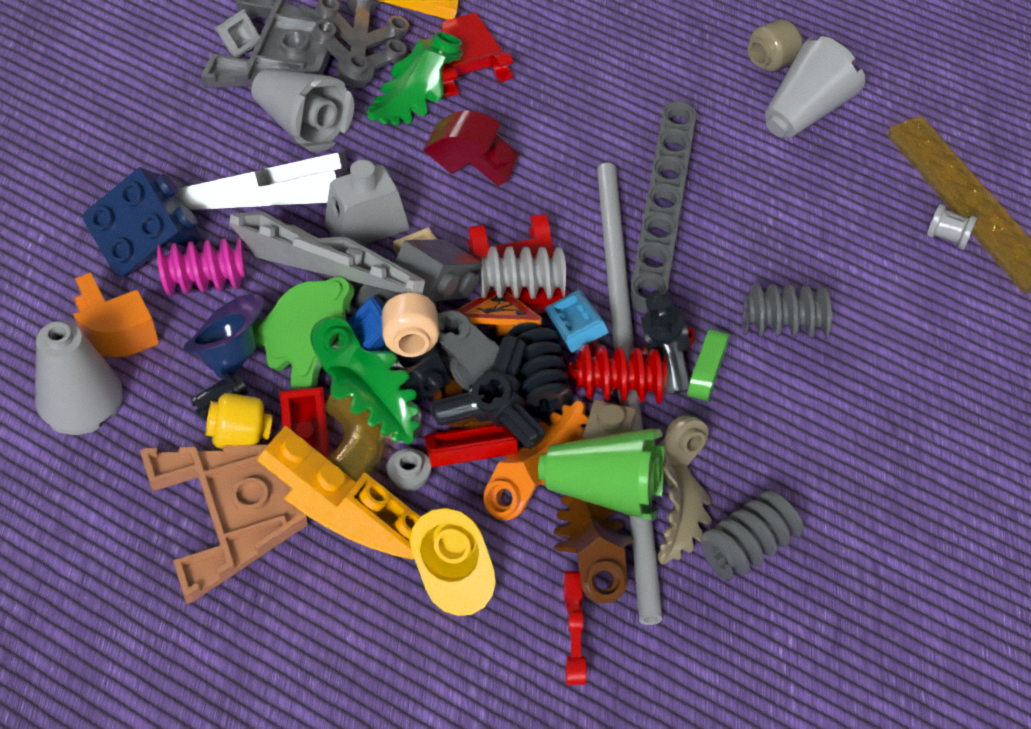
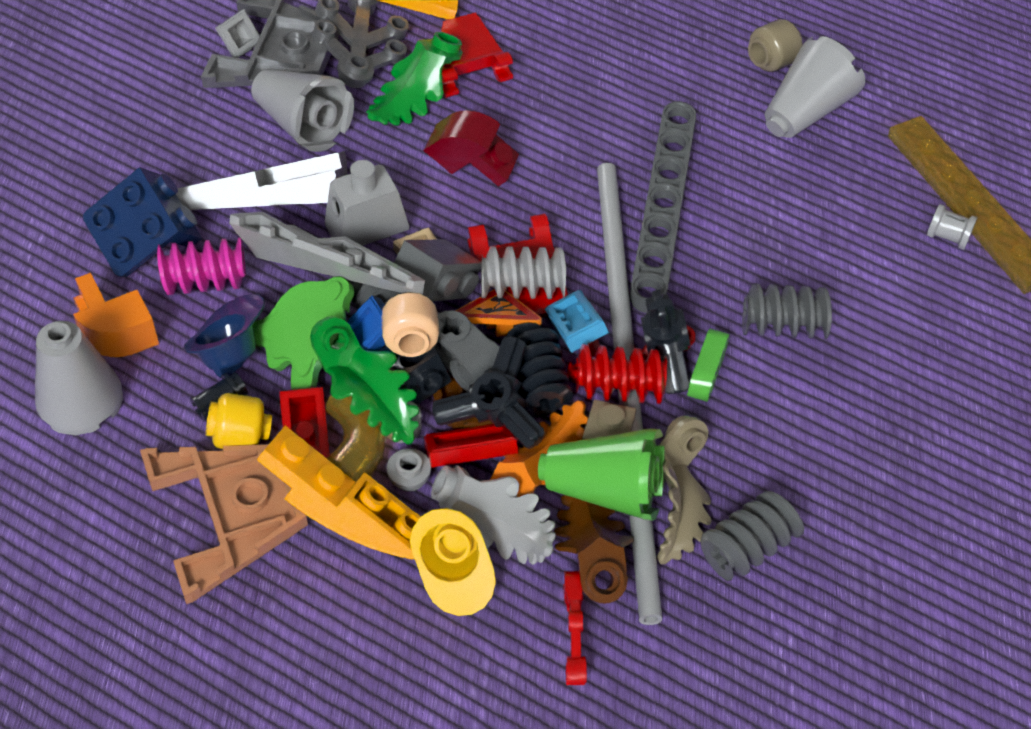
(498, 513): none -> light grey plant

